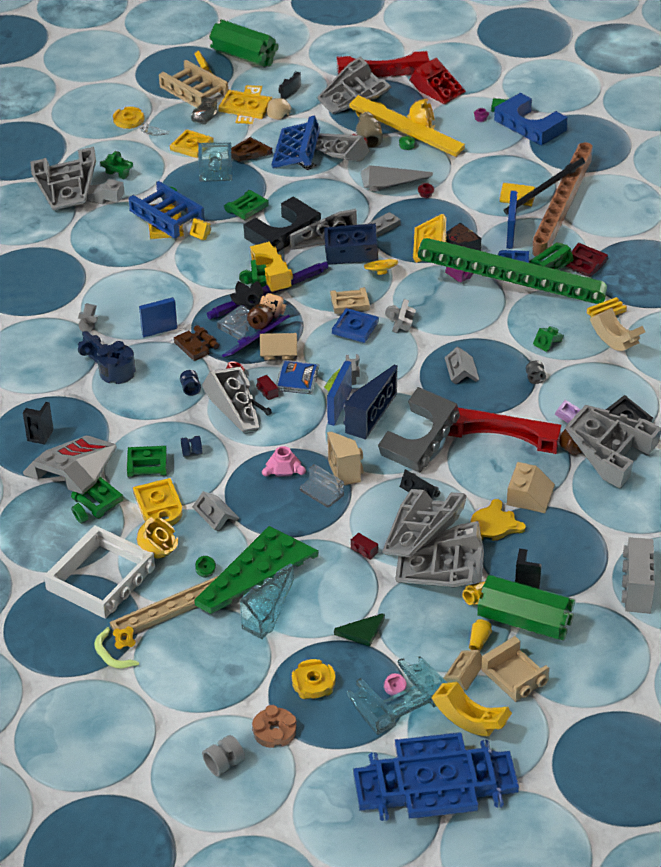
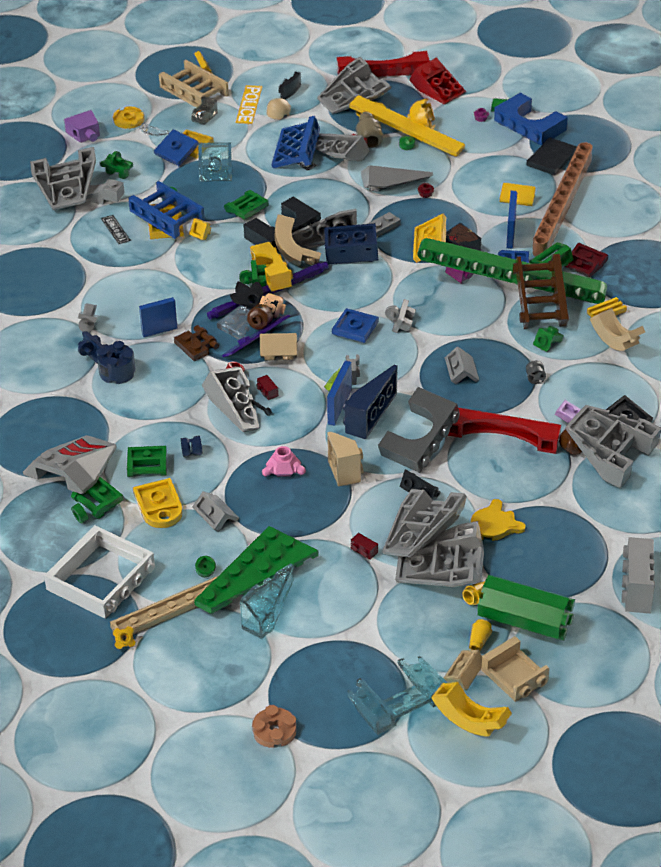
(38, 424): black panel -> none
(82, 126): none -> medium lavender torso
(107, 657): yellowish green animal -> none
(115, 229): none -> black sticker
(157, 537): yellow cylinder -> none
(176, 147): none -> blue plate
(190, 382): dark blue wheel -> none
(225, 754): light grey wheel -> none
(243, 43): green brick -> none
(244, 104): yellow tile -> none
(250, 149): reddish brown wing -> none
(288, 247): none -> tan arch
(297, 377): slope -> none
(313, 689): yellow plate -> none
(323, 486): clear panel -> none
(352, 299): tan plate -> none
(361, 631): dark green tile -> none
(381, 266): yellow dish -> none
(394, 684): bright pink tile -> none
(434, 777): blue piece -> none
(527, 572): black panel -> none
(529, 488): tan slope -> none
(551, 156): none -> black tile
(555, 282): none -> reddish brown fence
(569, 169): black bar -> none

